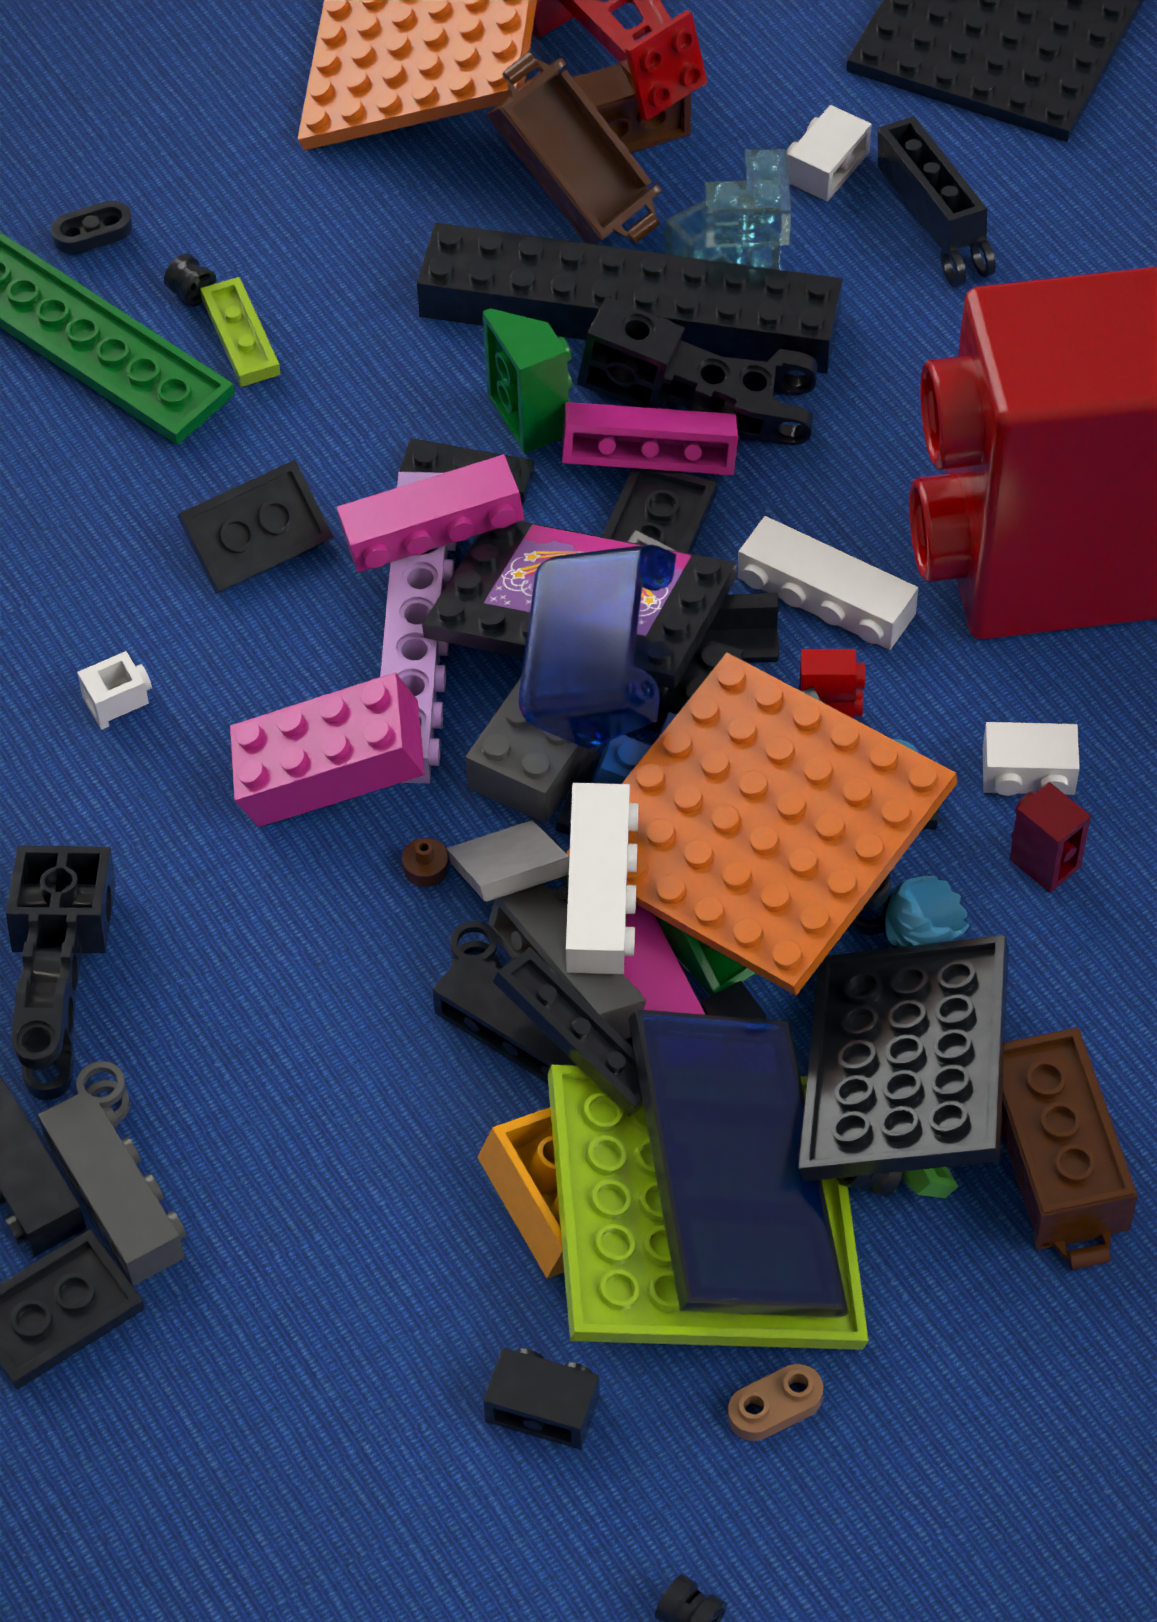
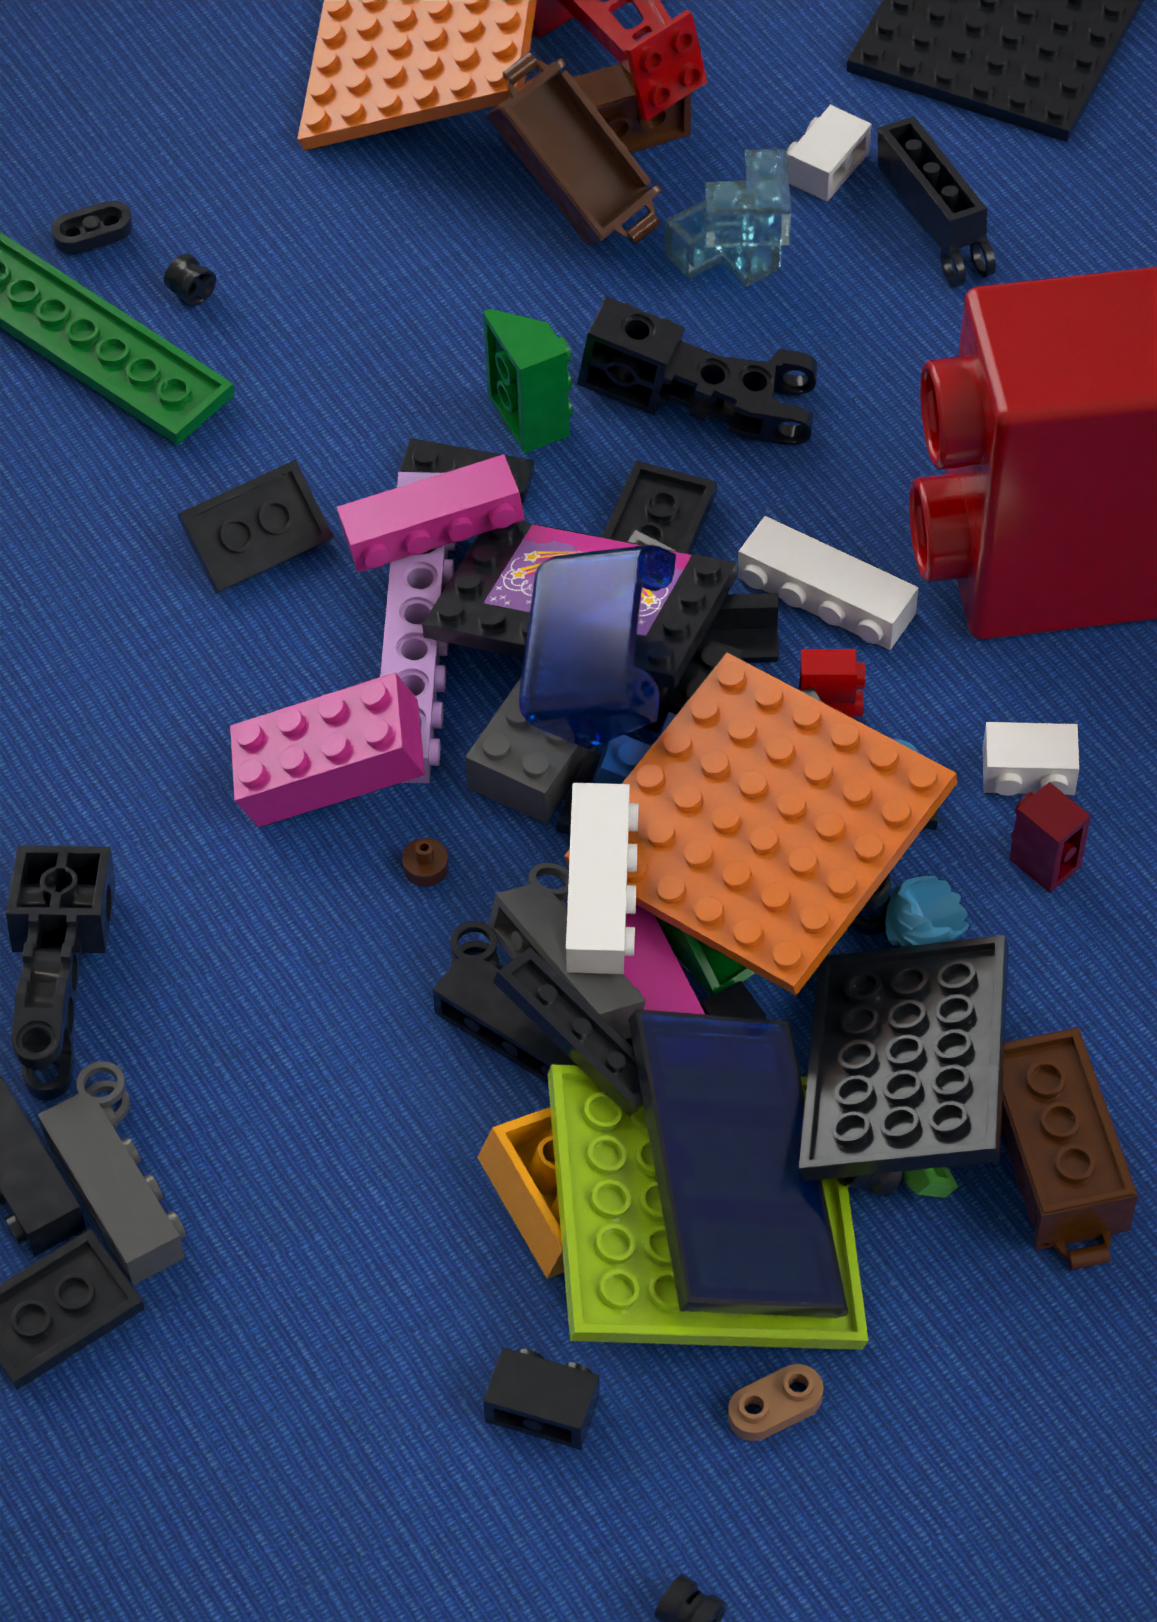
(114, 688): white brick -> none
(240, 331): lime plate -> none
(509, 860): light grey tile -> none
(562, 282): black brick -> none
(649, 438): dark pink brick -> none

